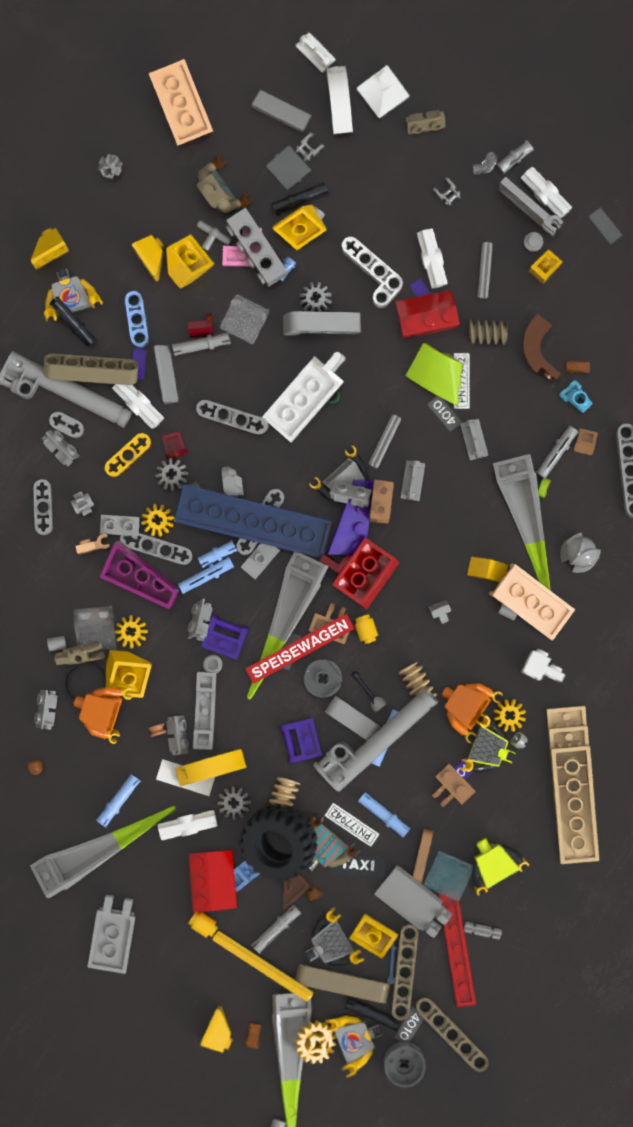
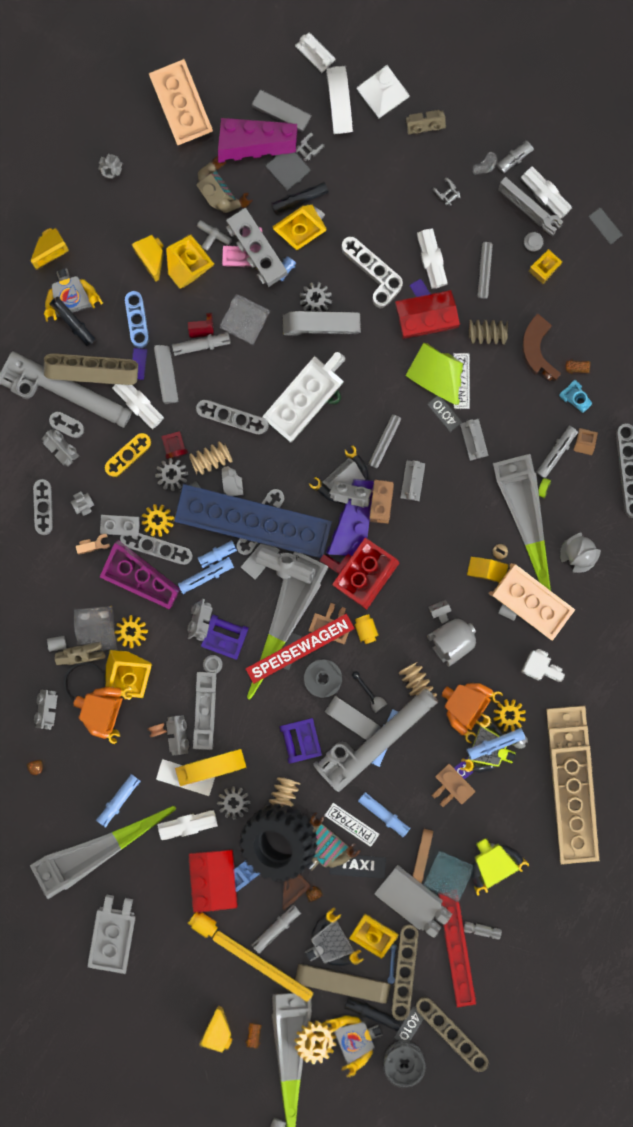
(210, 458): none -> tan piece
(255, 138): none -> magenta wedge
(285, 565): none -> light grey piece
(453, 640): none -> light grey cylinder
(488, 747): none -> light blue pin
(497, 555): none -> tan hinge

